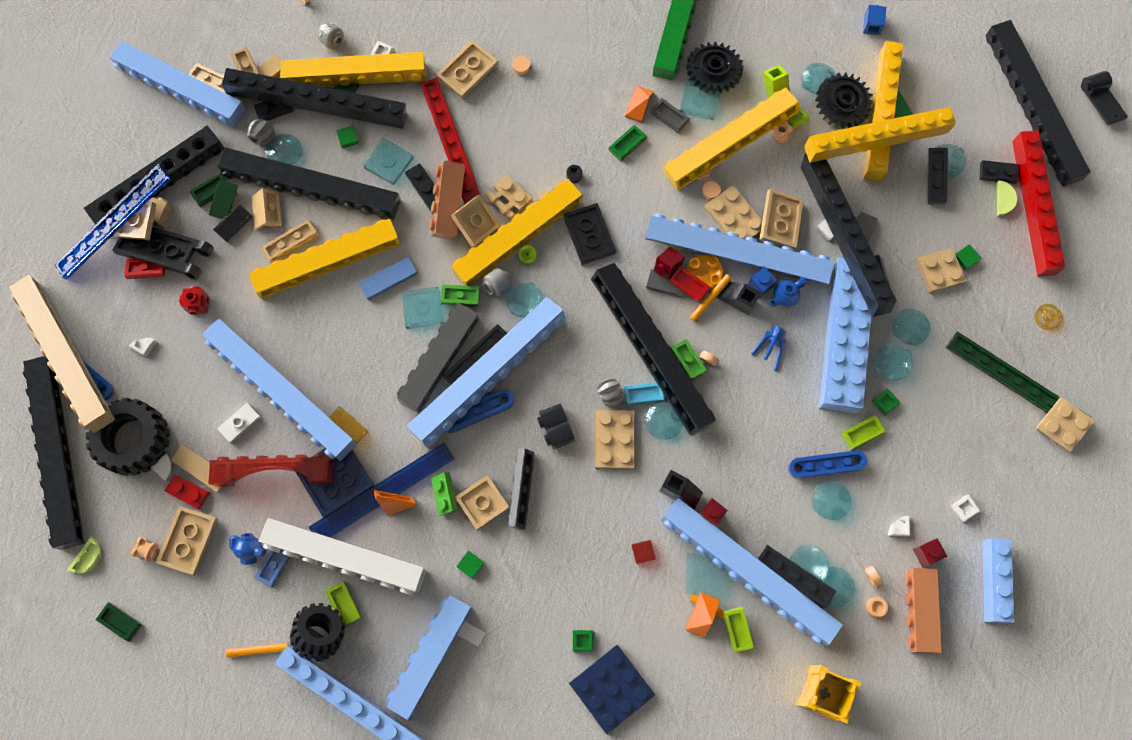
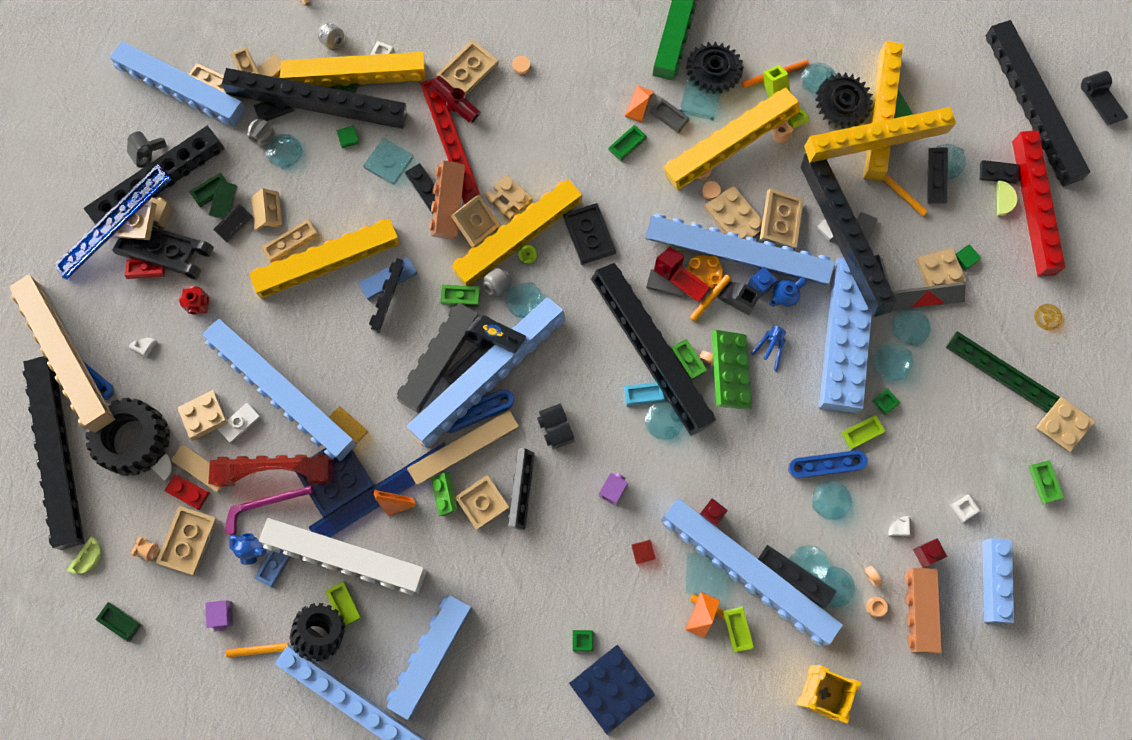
(141, 149): none -> dark grey beam
(202, 415): none -> tan plate
(219, 615): none -> medium lavender brick
(235, 510): none -> magenta piece
(309, 183): black brick -> none
(389, 288): none -> black plate
(422, 307): clear light blue tile -> none
(455, 99): none -> dark red piece
(462, 448): none -> tan tile
(470, 564): green tile -> none
(471, 634): white sticker -> none
(494, 332): none -> black door
(574, 168): black bush -> none
(610, 392): light grey piece -> none
(613, 488): none -> medium lavender brick
(614, 439): tan plate -> none
(680, 487): black slope -> none
(731, 370): none -> bright green plate
(791, 68): none -> orange bar
(874, 19): blue brick -> none
(906, 196): none -> light orange bar
(929, 296): none -> dark grey tile
(1046, 482): none -> bright green plate

